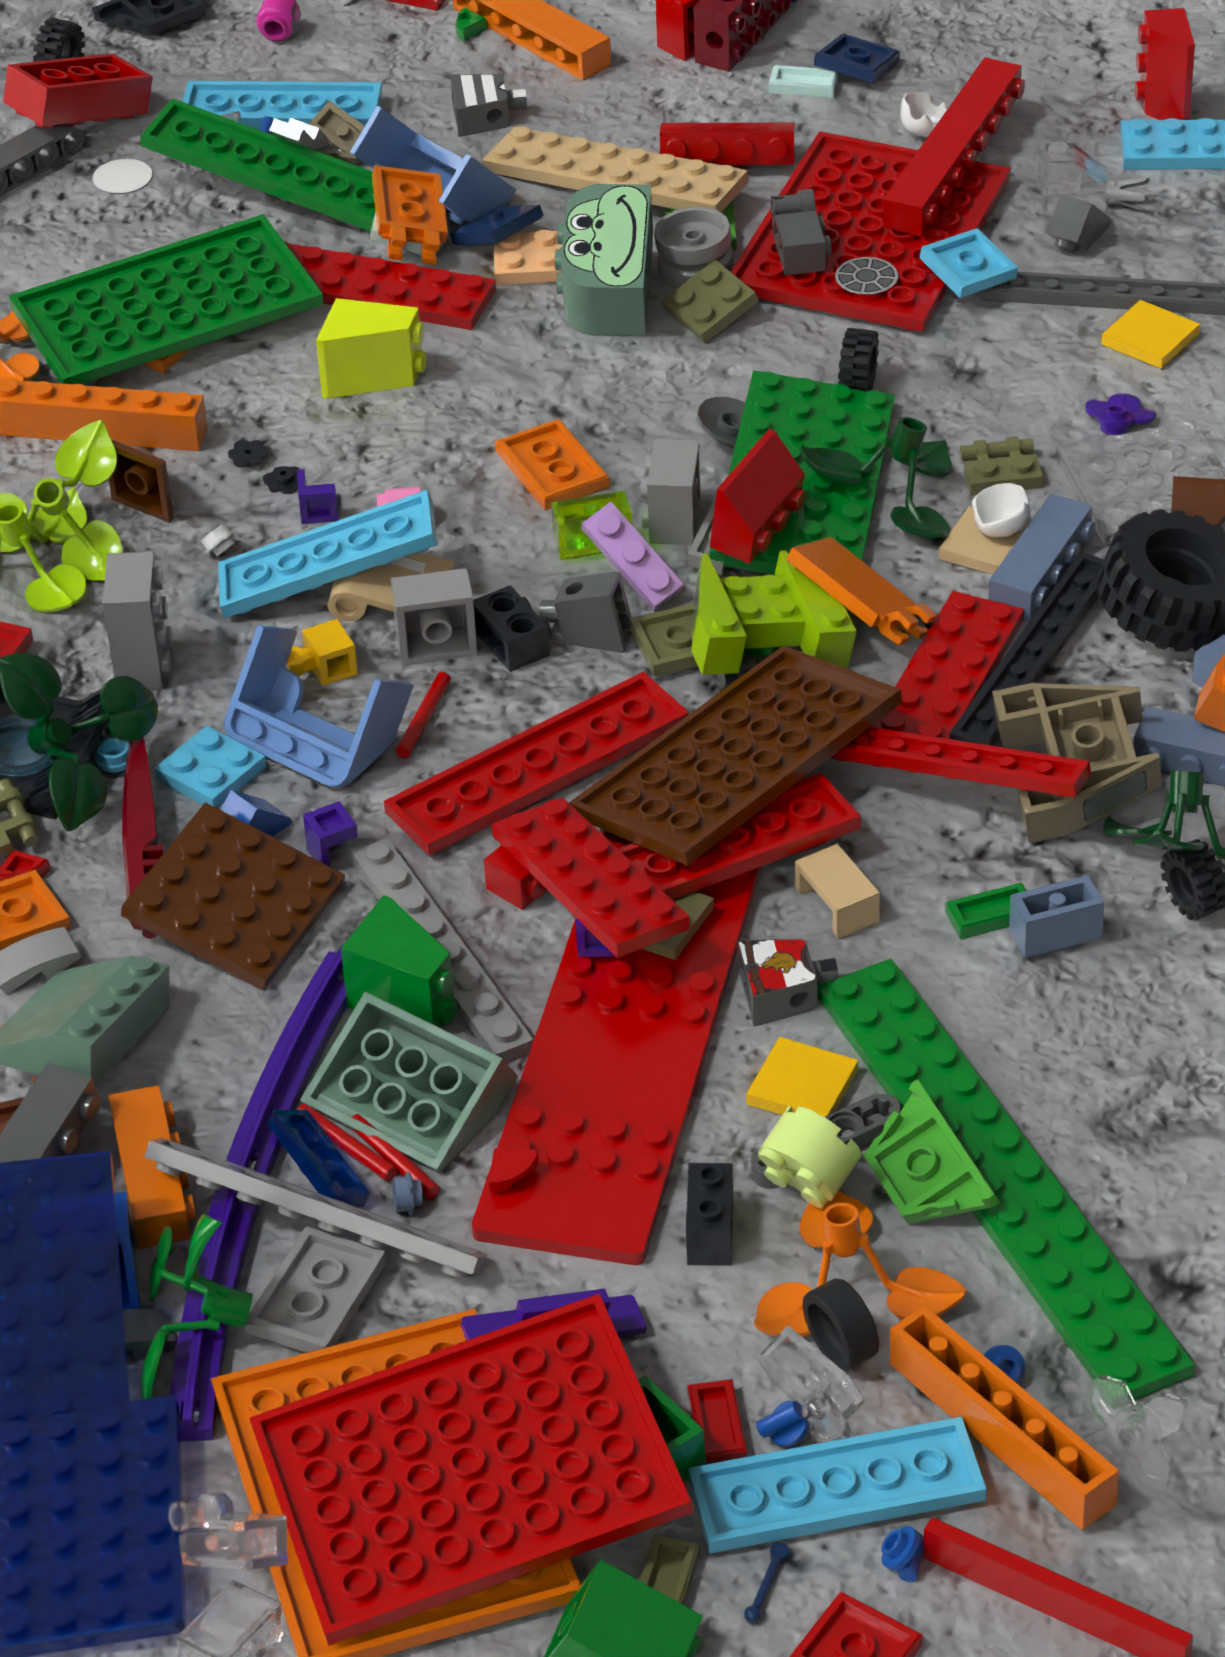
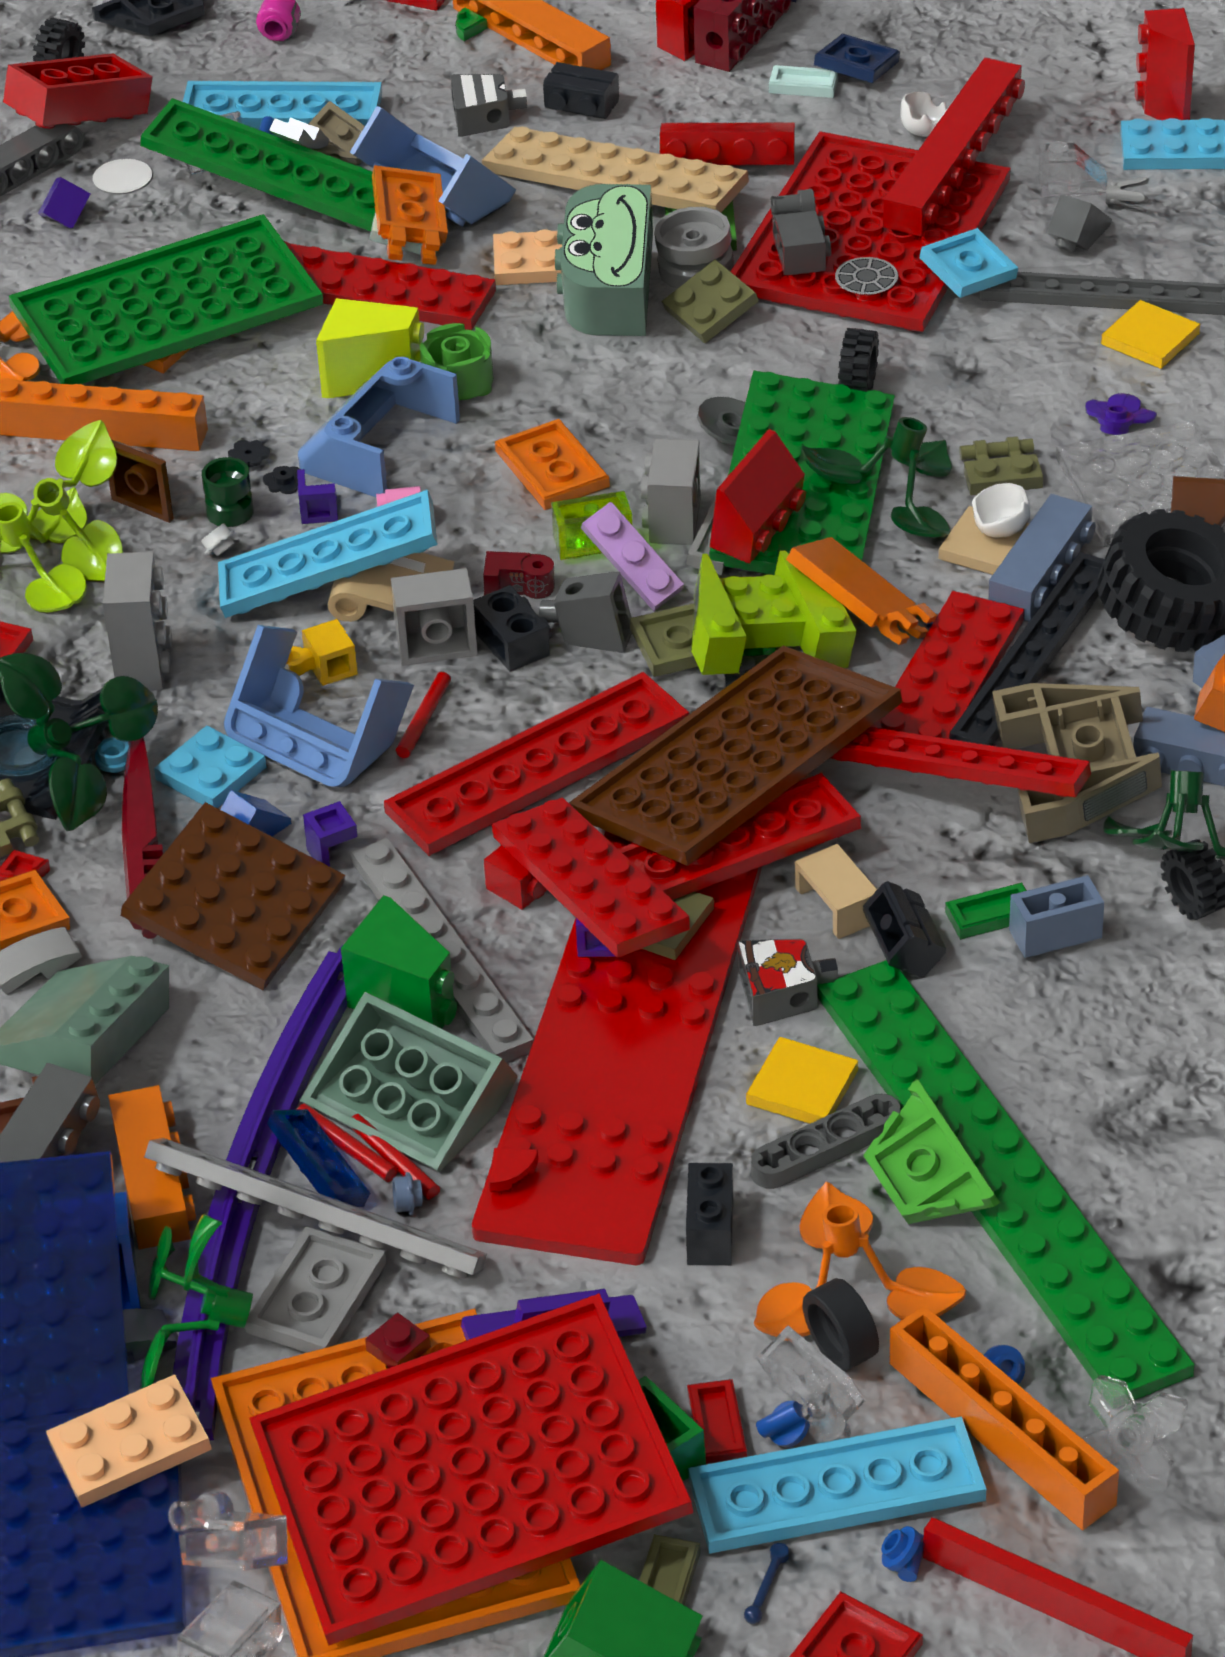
(64, 202): none -> dark purple panel
(128, 1440): none -> light nougat plate
(227, 491): none -> dark green wheel
(335, 448): none -> medium blue windscreen
(397, 1341): none -> dark red plate
(462, 353): none -> bright green brick
(496, 225): dark blue plate -> none
(525, 572): none -> dark red leg
(581, 90): none -> black brick
(808, 1155): yellowish green brick -> none
(904, 929): none -> black brick

